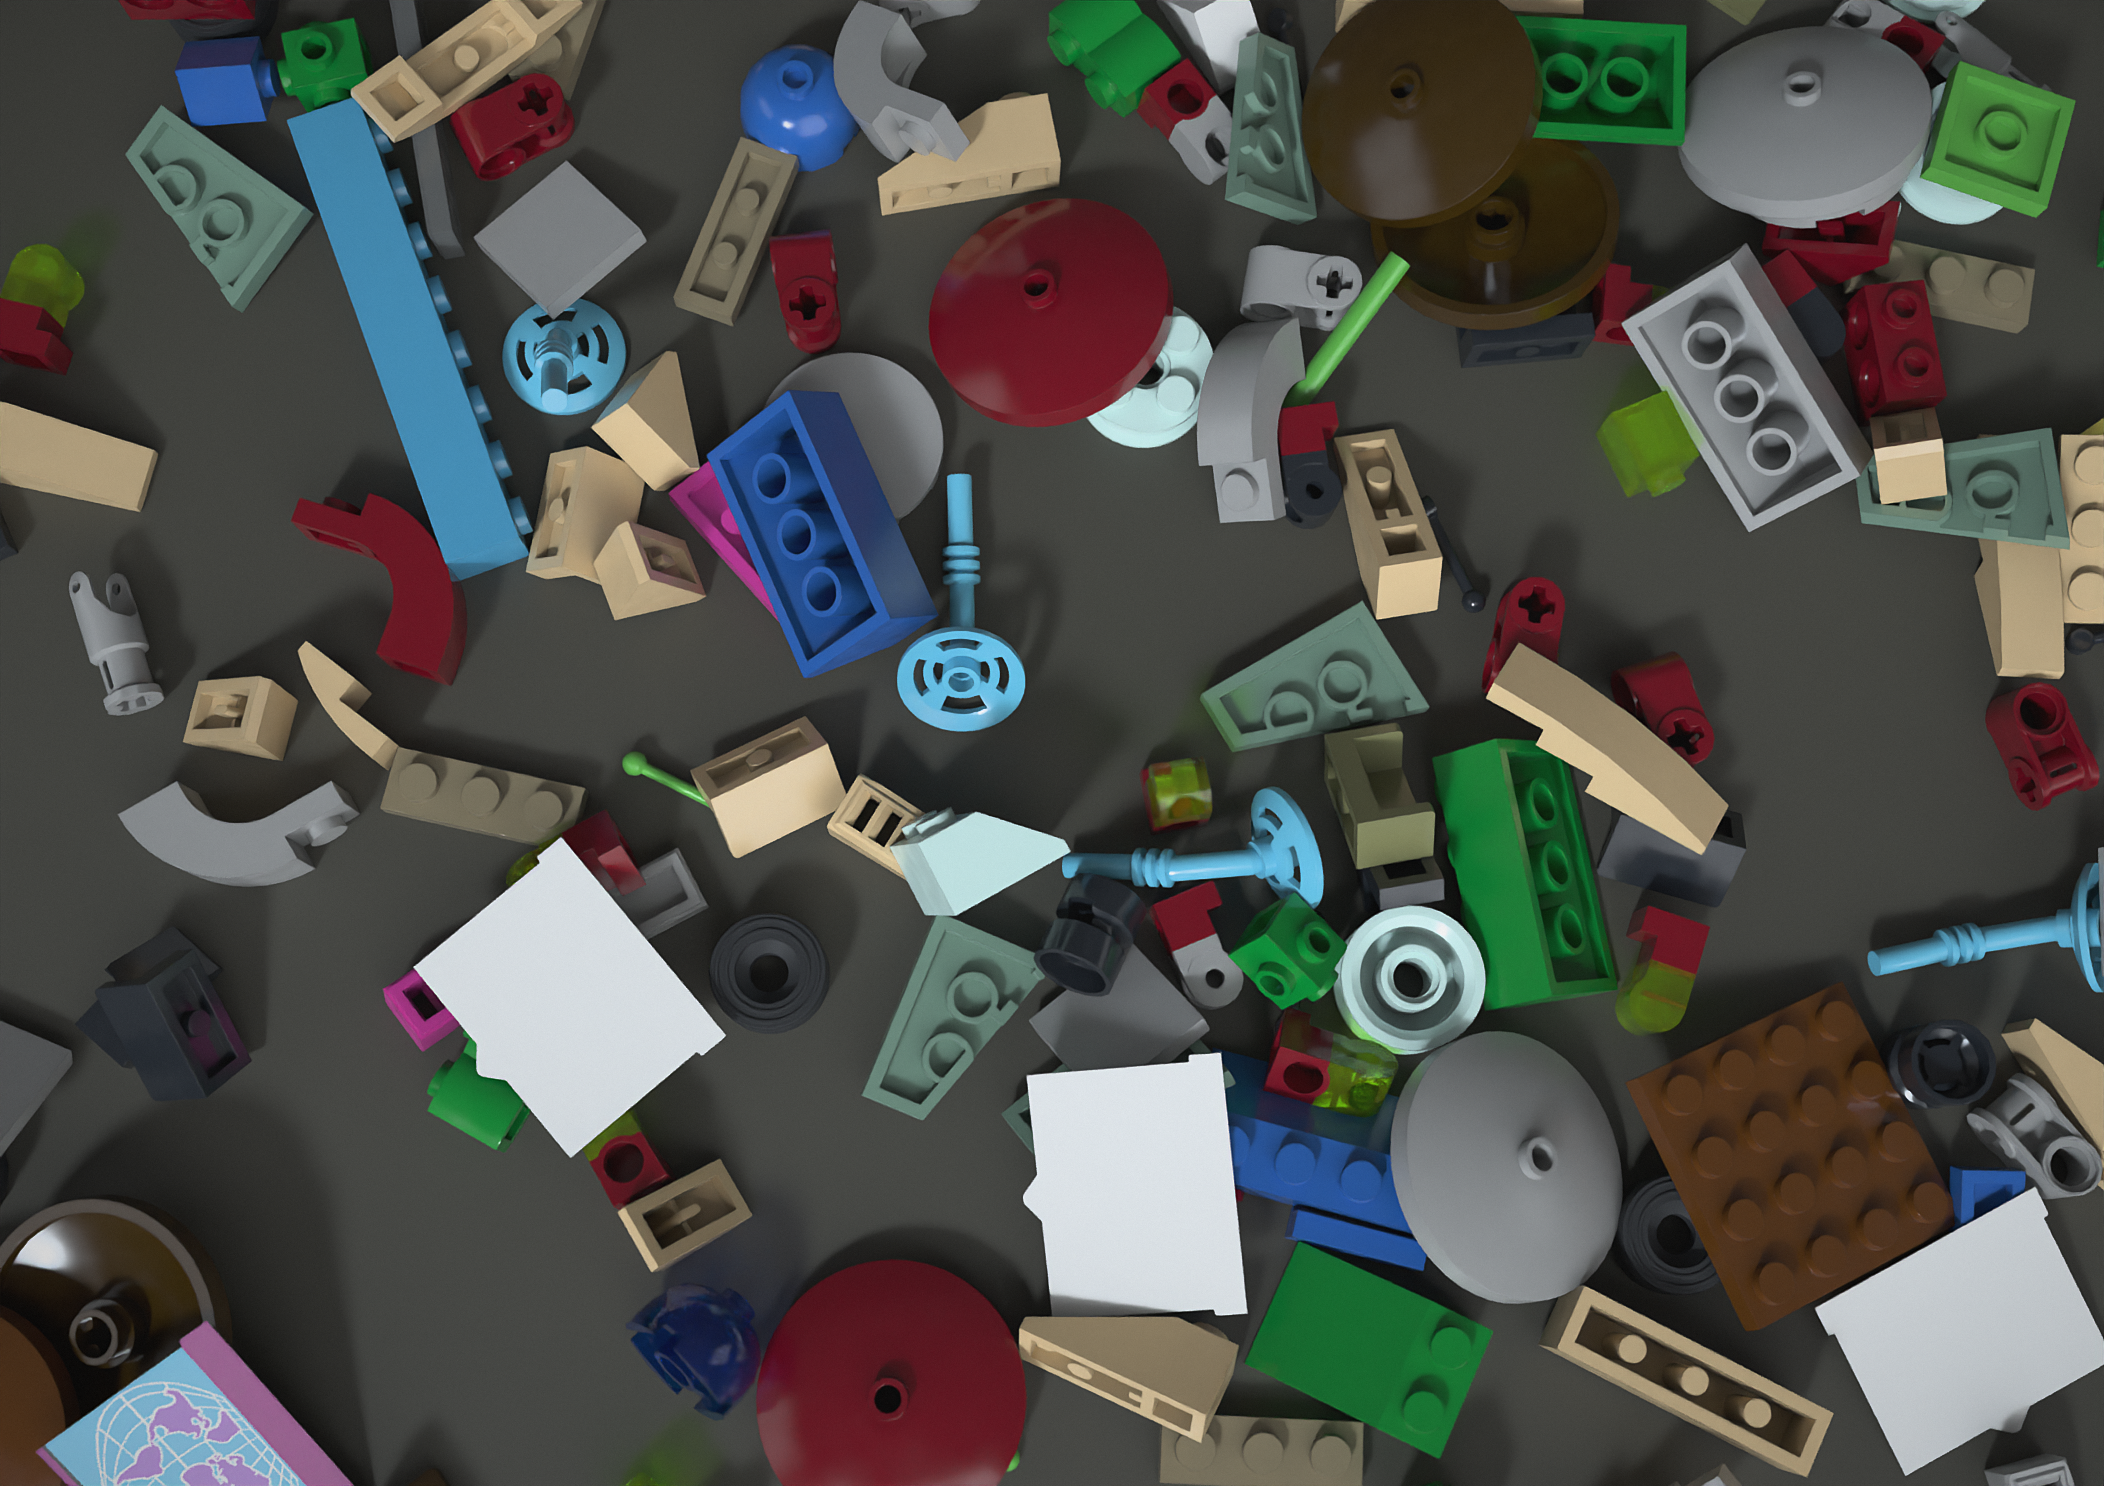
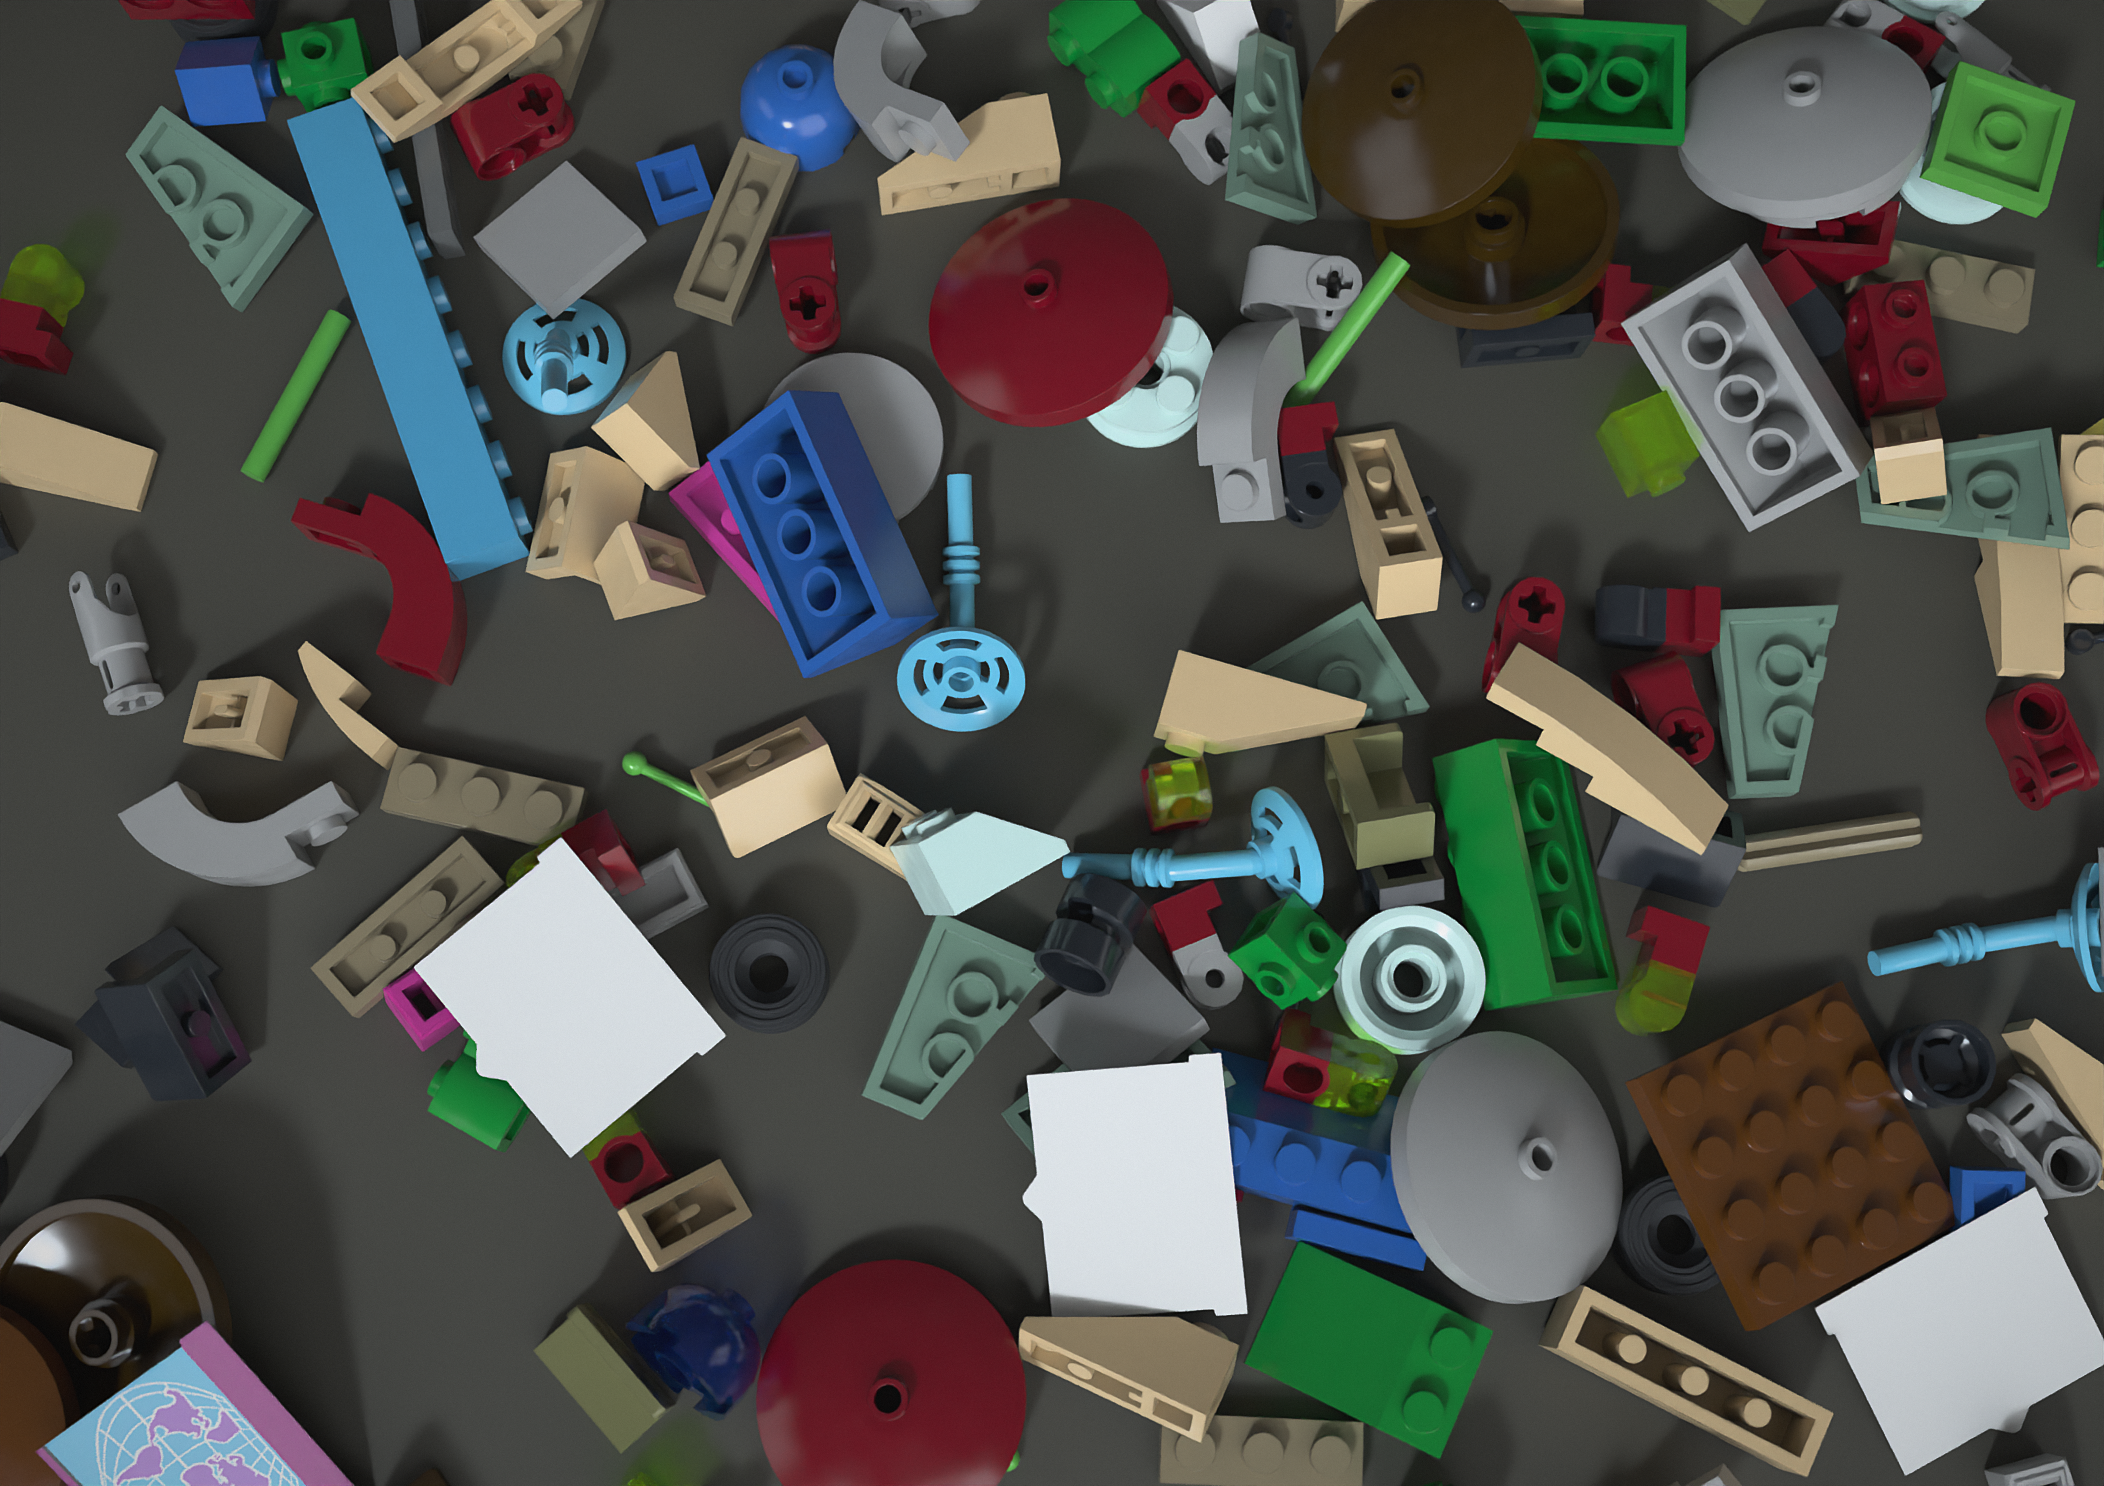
(295, 396): none -> bright green bar
(409, 926): none -> dark tan plate
(604, 1377): none -> olive panel
(675, 184): none -> blue plate
(1234, 709): none -> tan slope
(1658, 619): none -> leg
(1767, 692): none -> sand green wing
(1831, 841): none -> dark tan axle

